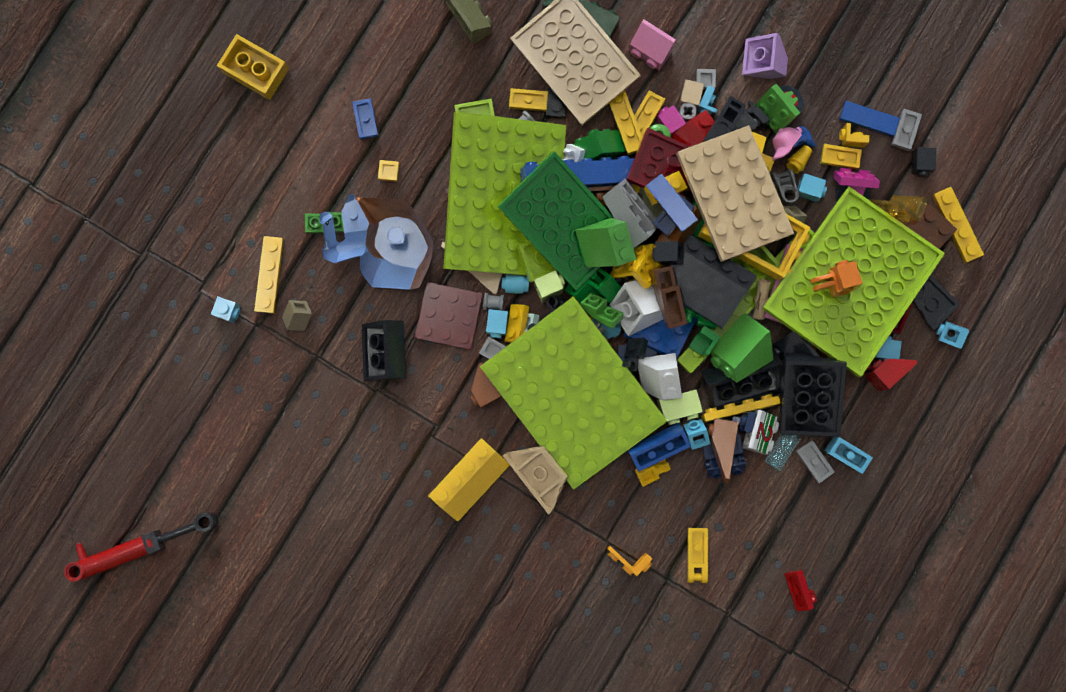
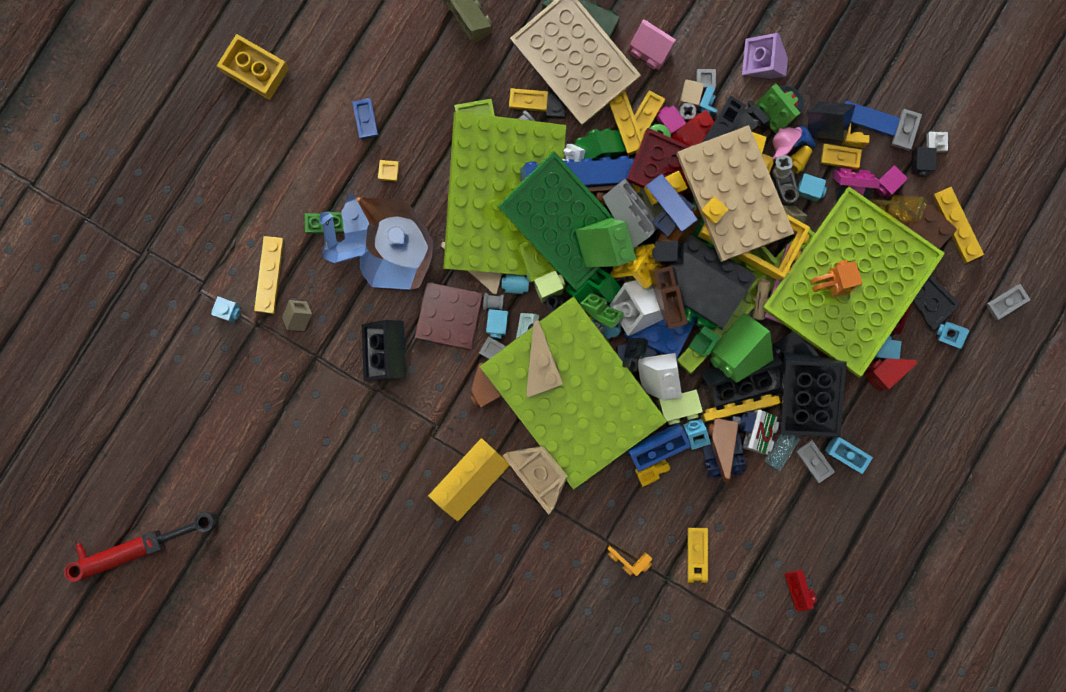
(516, 322): yellow plate -> none
(542, 367): none -> tan wing
(714, 210): none -> yellow plate
(783, 167): none -> light grey bush
(830, 120): none -> black slope
(891, 182): none -> dark pink brick
(938, 140): none -> white tile
(1008, 302): none -> light grey plate

